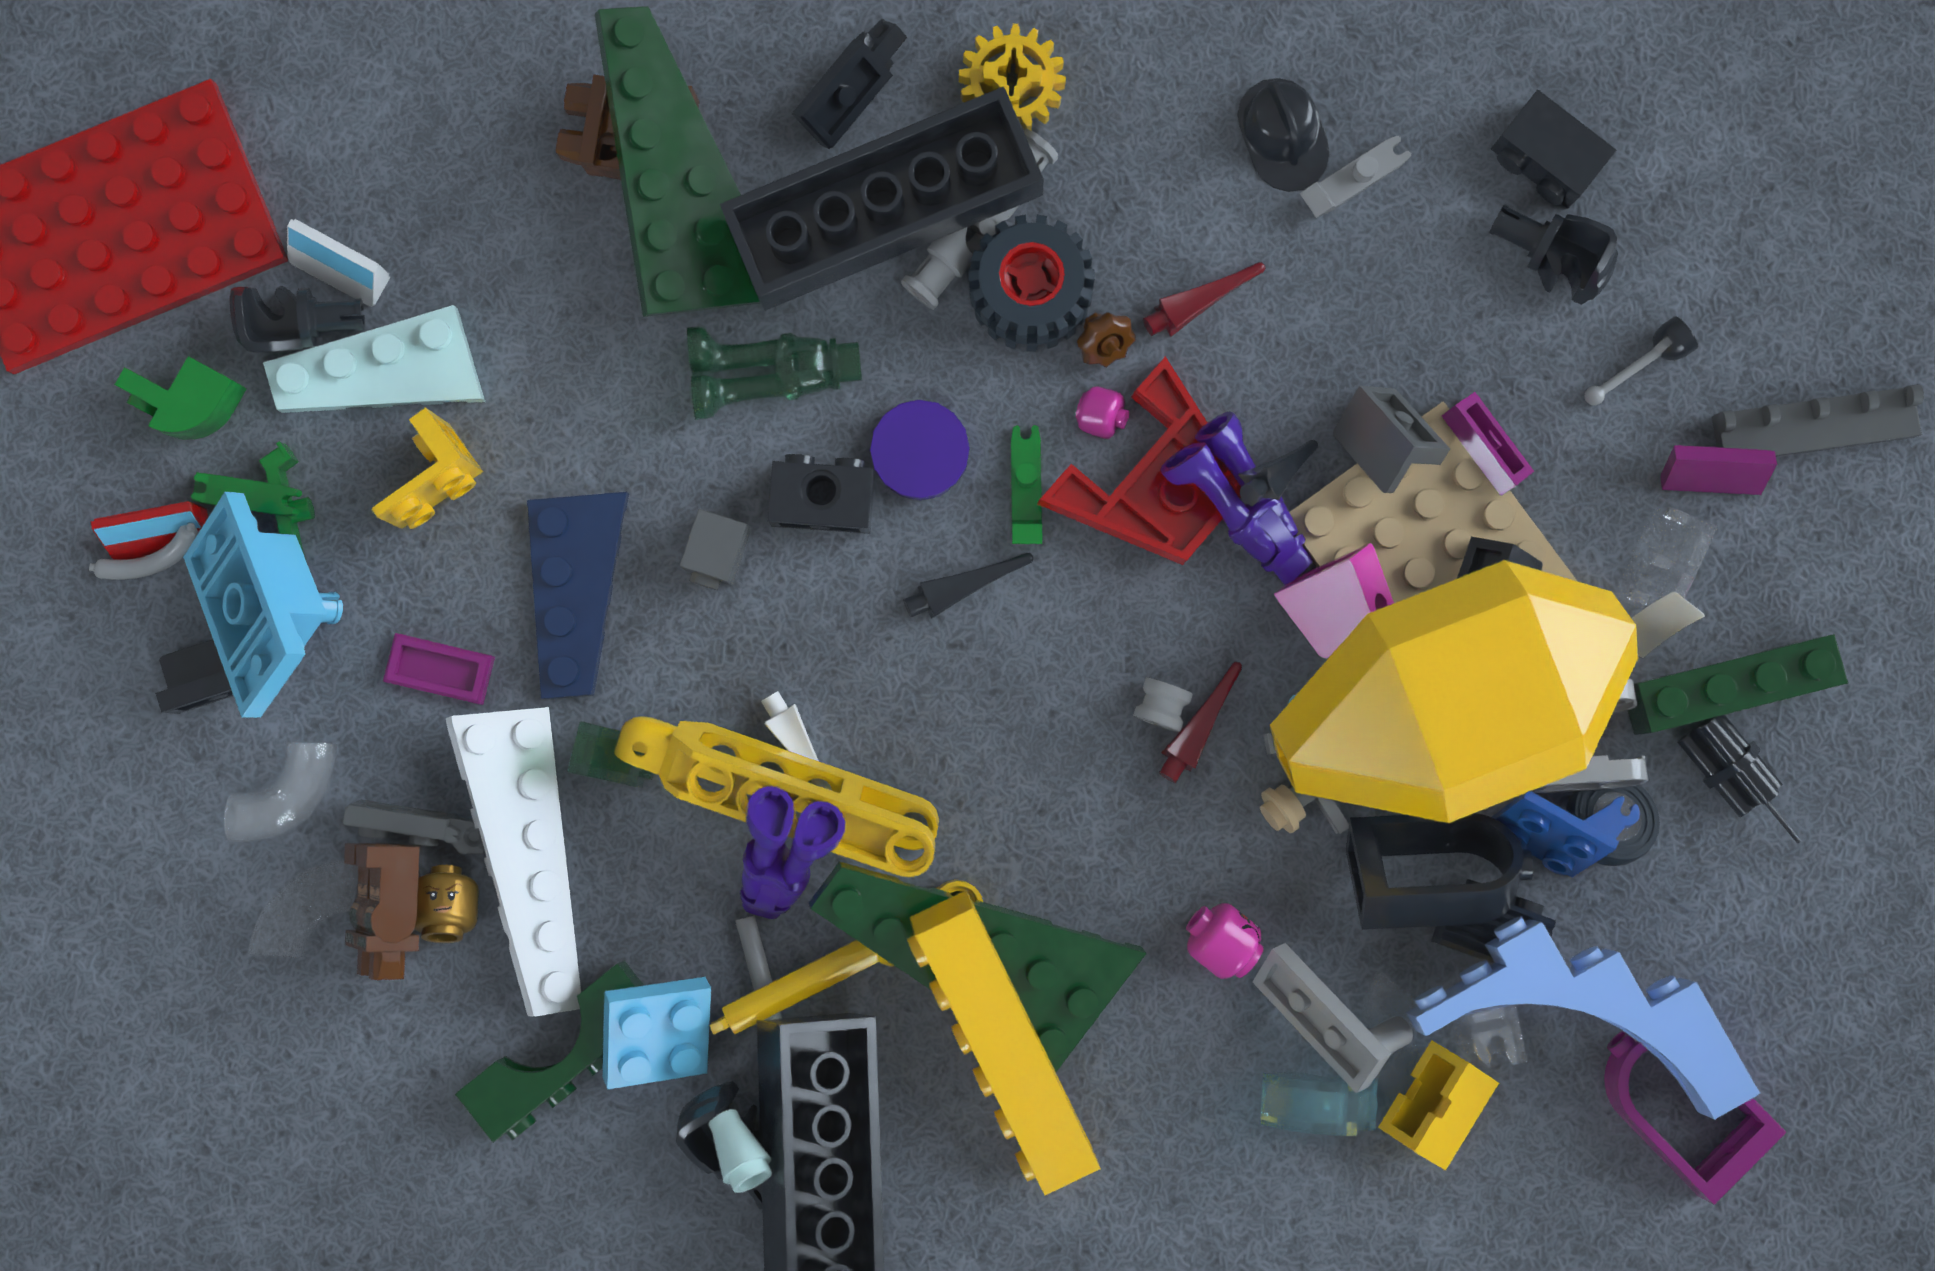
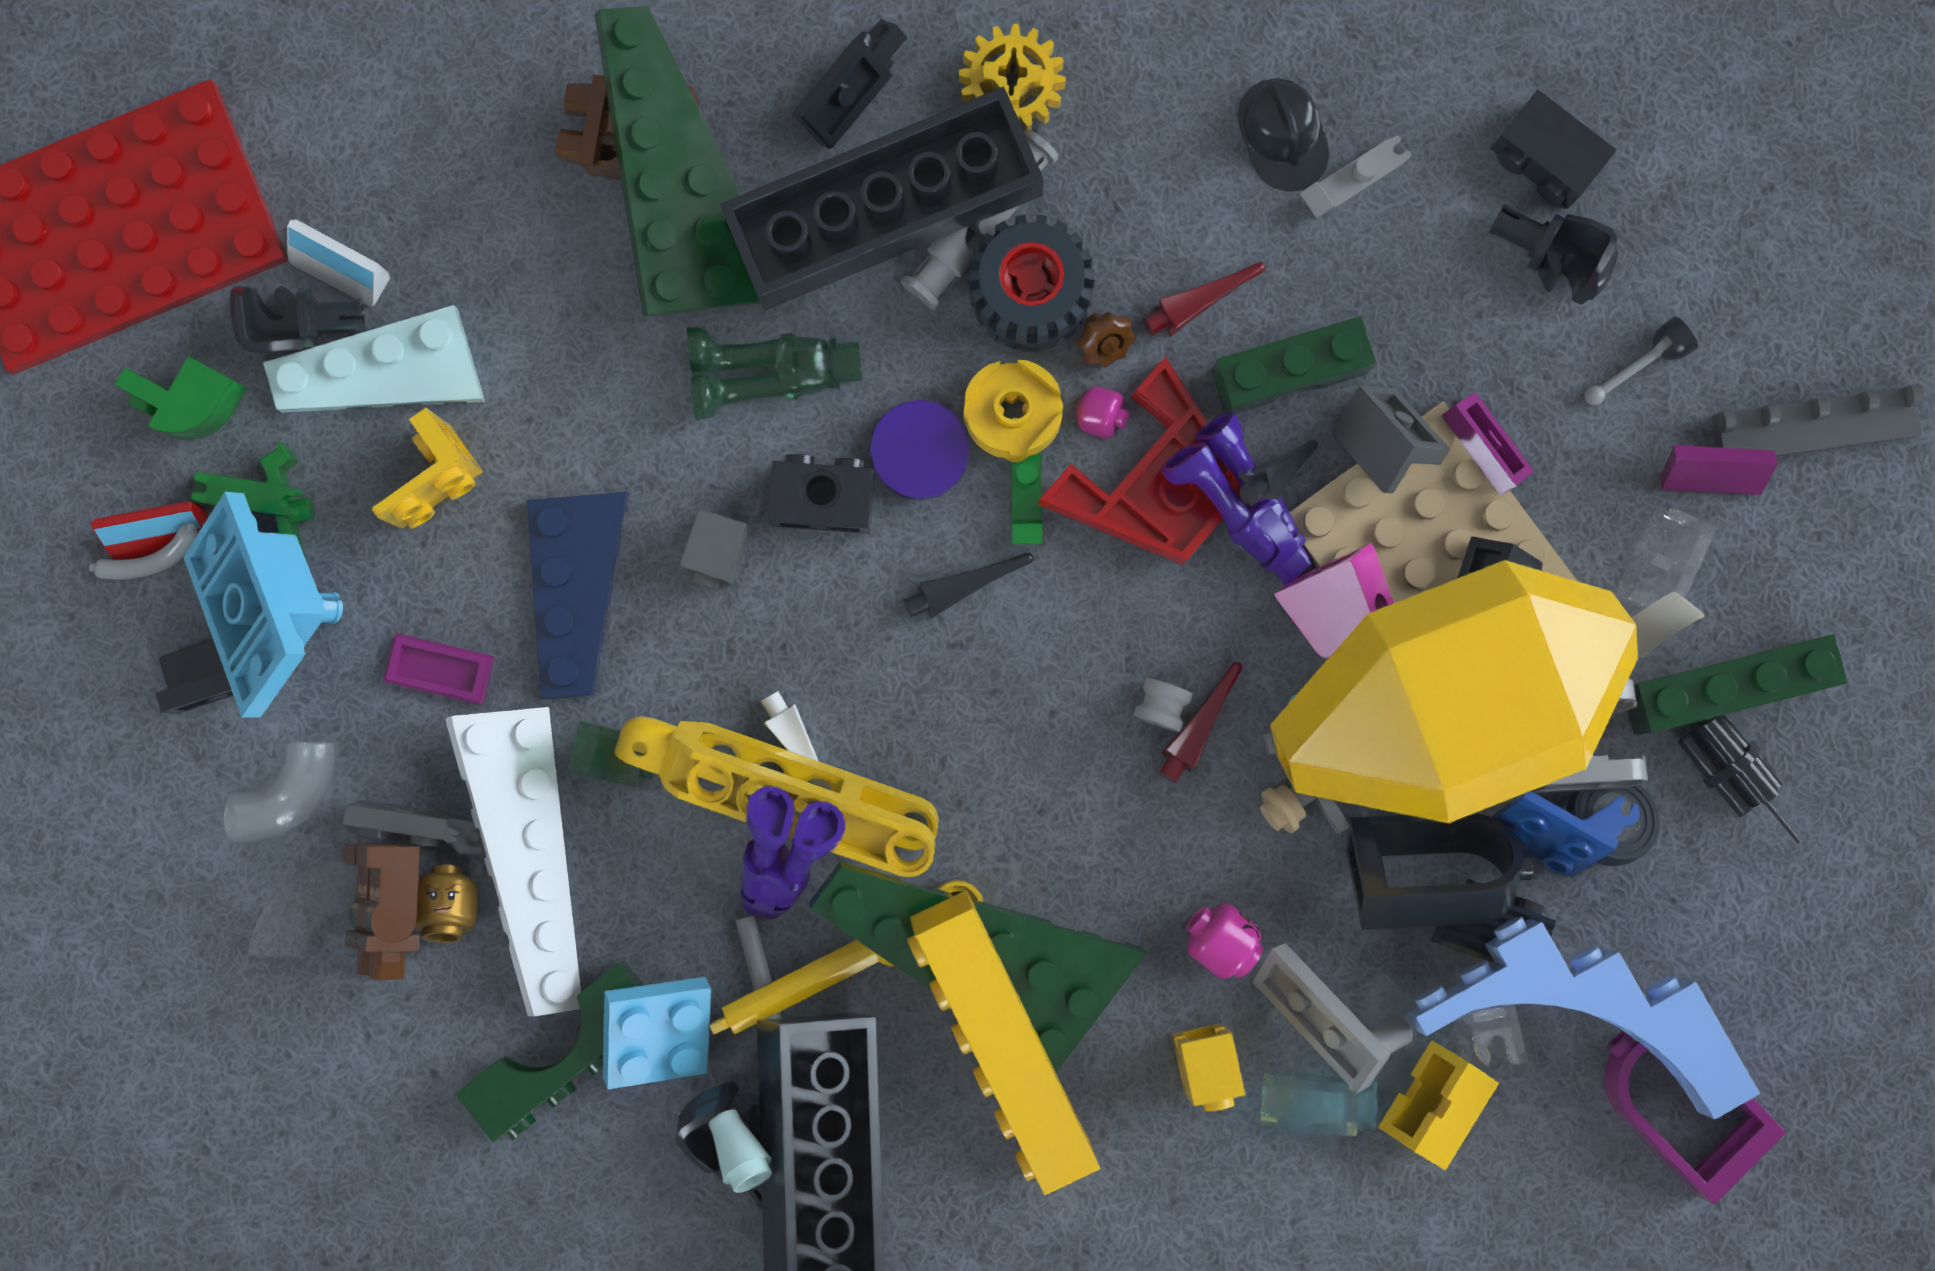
(1009, 382): none -> yellow plate
(1208, 1066): none -> yellow brick
(1293, 363): none -> dark green arch

